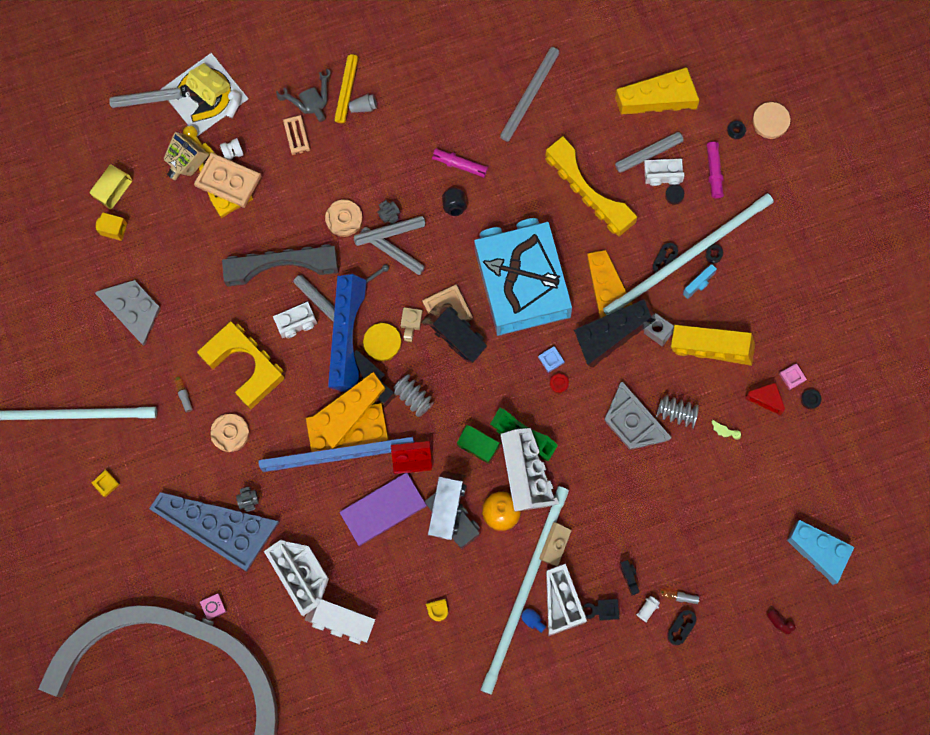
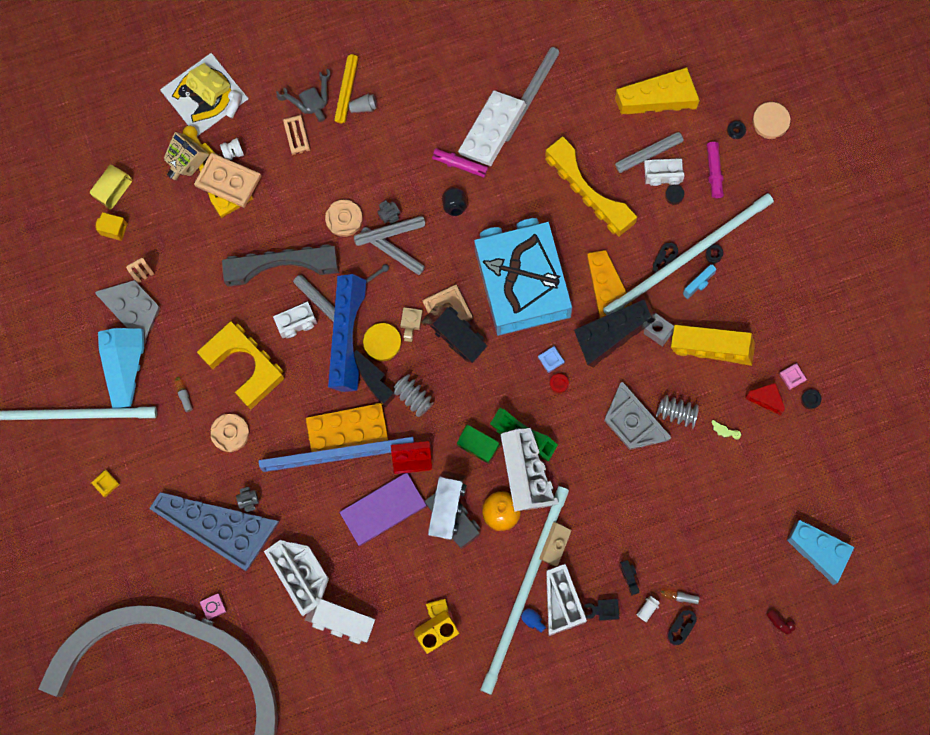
(120, 358): none -> medium azure wedge
(141, 273): none -> light nougat tile
(145, 97): light grey axle -> none
(345, 411): light orange wing -> none
(435, 622): none -> yellow piece
(492, 128): none -> white plate

